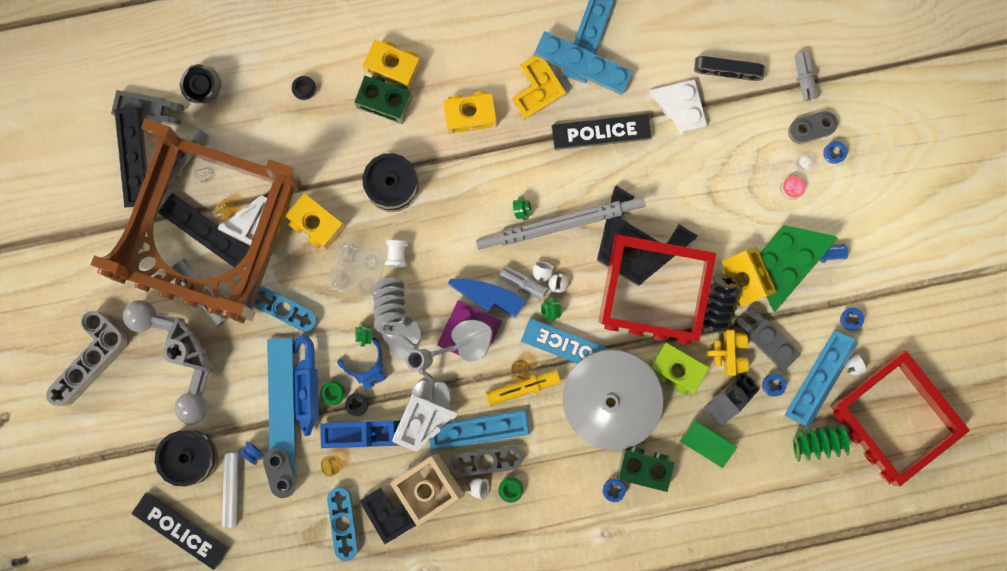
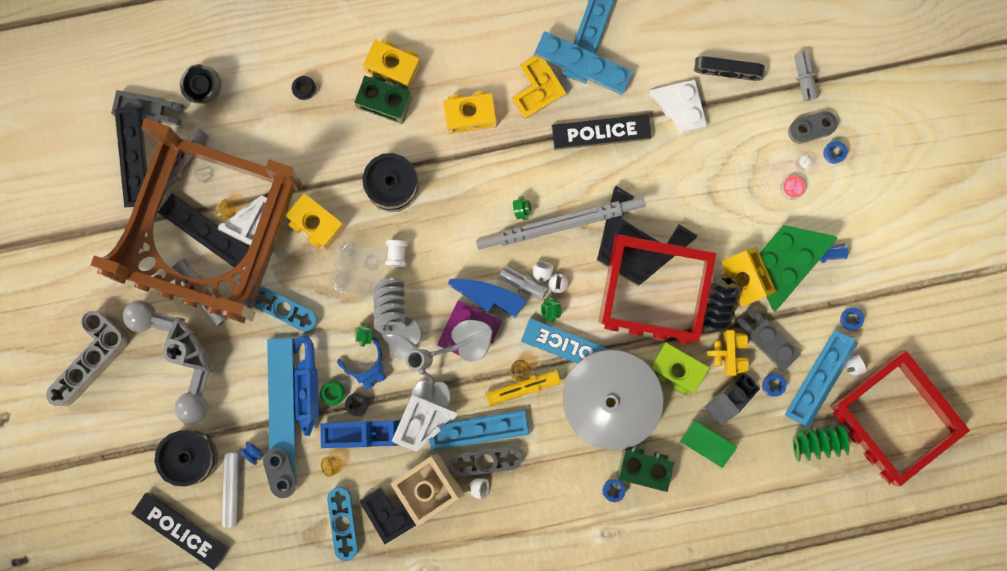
(510, 489): green plate -> none

